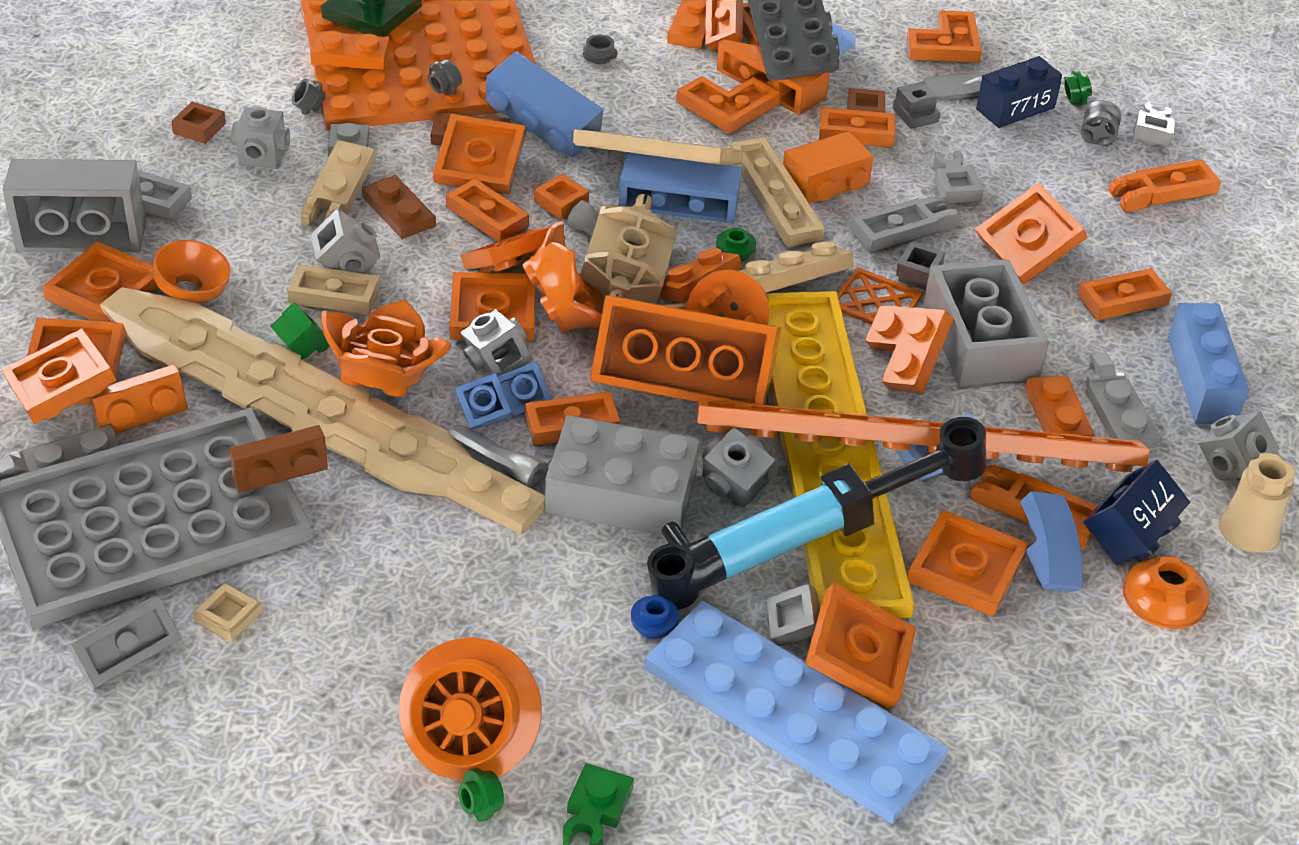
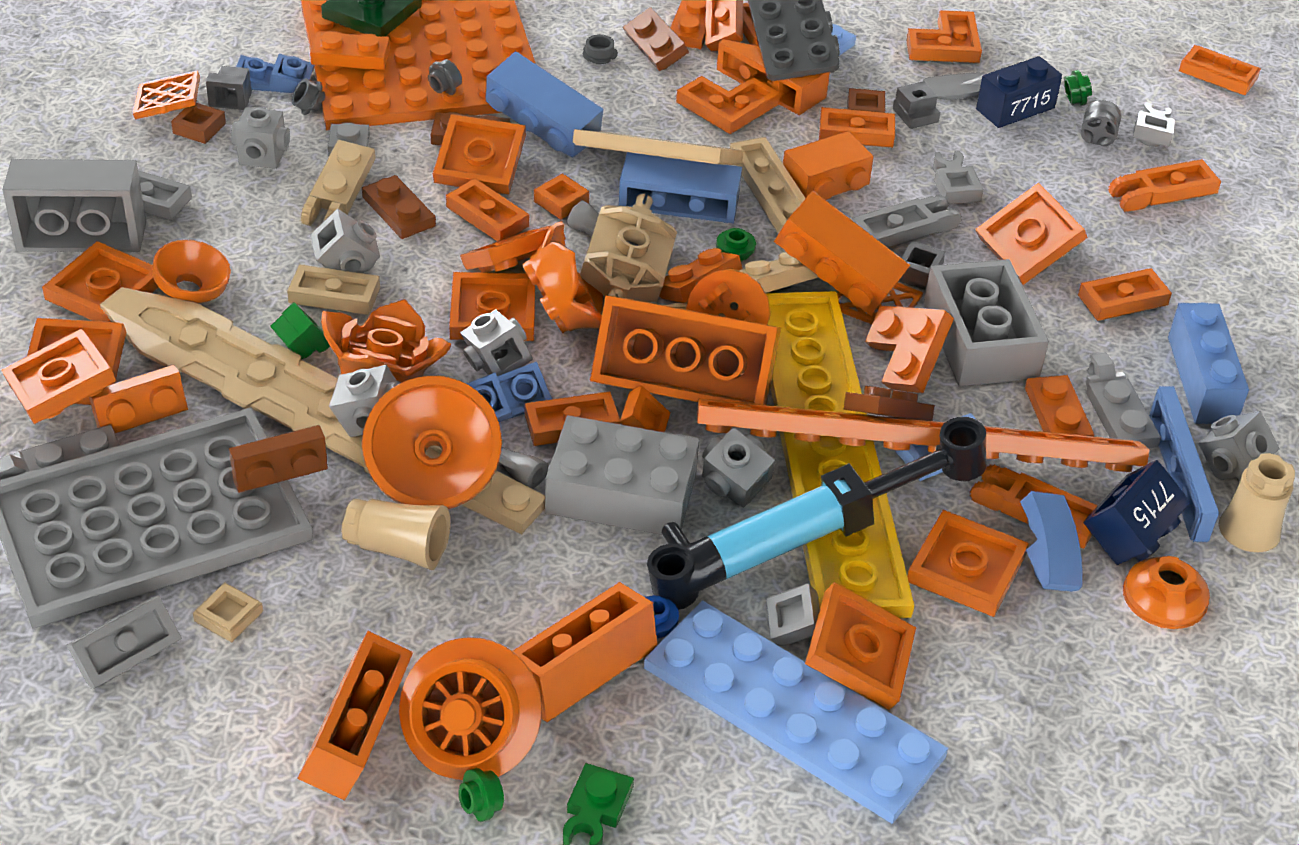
(157, 88): none -> orange window
(229, 88): none -> flat silver piece
(276, 77): none -> medium blue slope
(355, 716): none -> orange brick
(357, 394): none -> light grey brick
(398, 530): none -> tan plant
(428, 414): none -> orange dish
(589, 647): none -> orange brick
(644, 411): none -> orange plate
(655, 39): none -> plate
(841, 253): none -> orange brick
(878, 402): none -> dark orange plate
(1184, 463): none -> medium blue tile
(1219, 69): none -> orange plate

